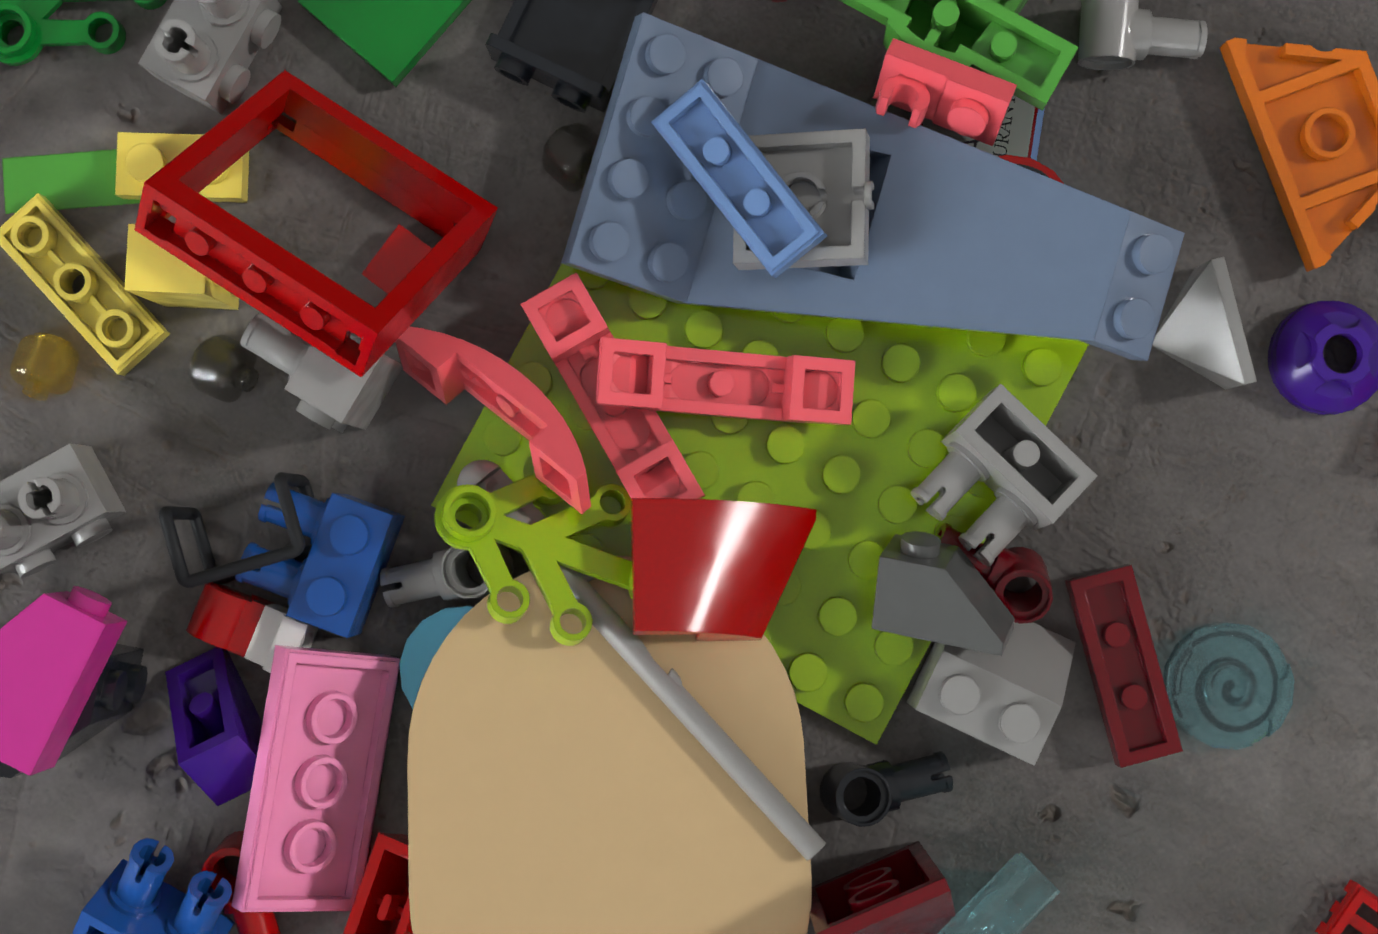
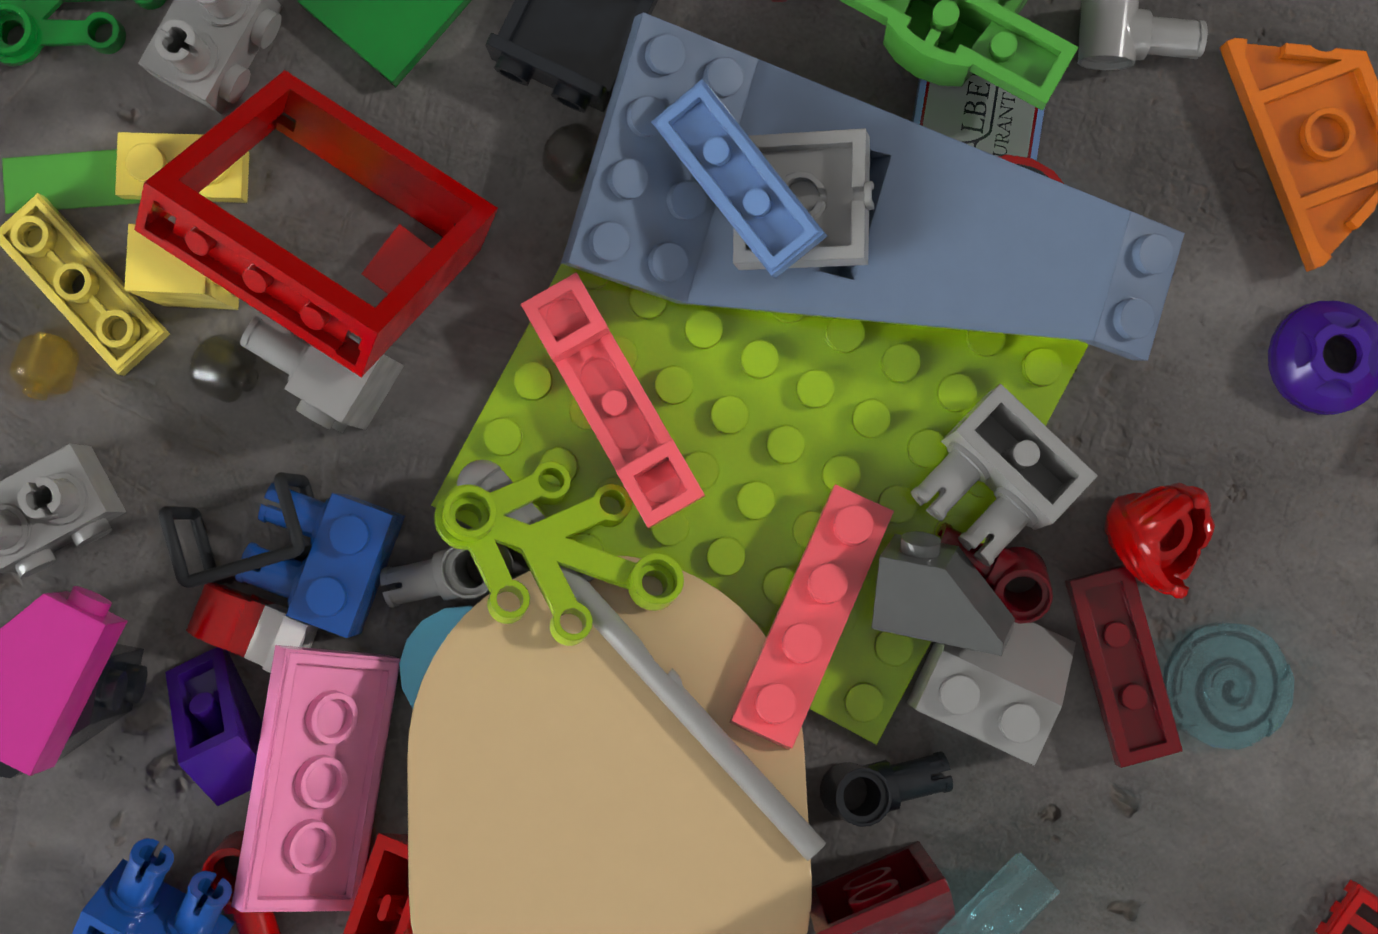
(453, 365): coral slope -> none
(712, 565): red slope -> none
(724, 383): coral slope -> none
(811, 617): none -> coral plate
(942, 92): coral plate -> none
(1161, 534): none -> red hair
(1206, 328): light grey slope -> none

